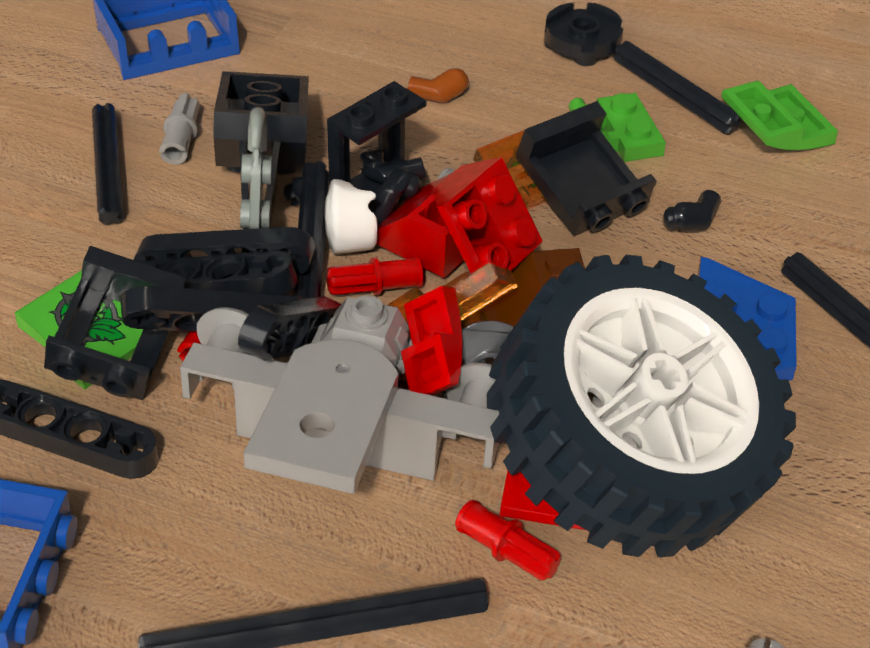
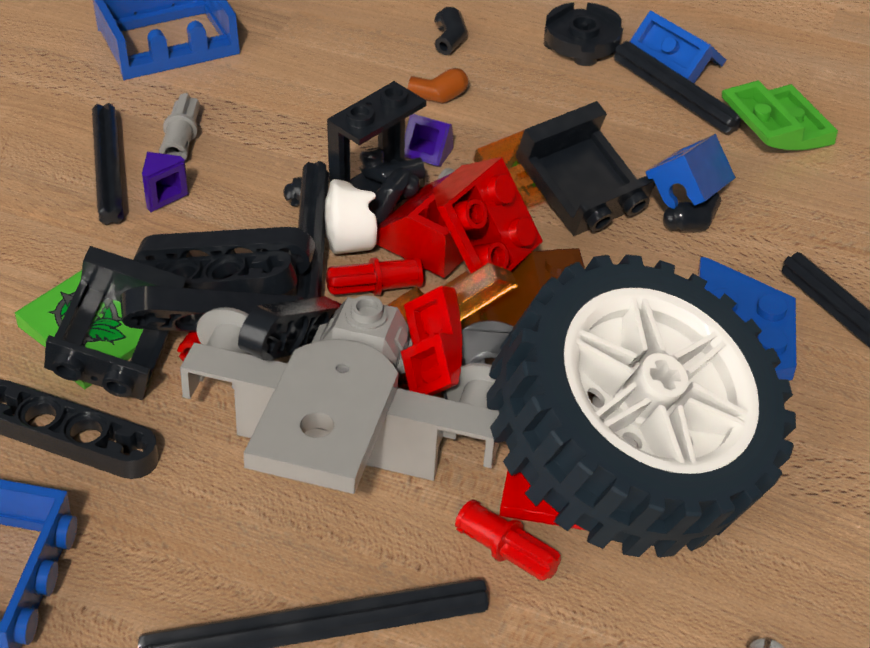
(163, 179): none -> dark purple slope
(261, 135): black slope -> none
(428, 139): none -> dark purple slope
(453, 30): none -> black arm
(628, 127): bright green plate -> none
(675, 46): none -> blue panel
(698, 167): none -> blue hinge

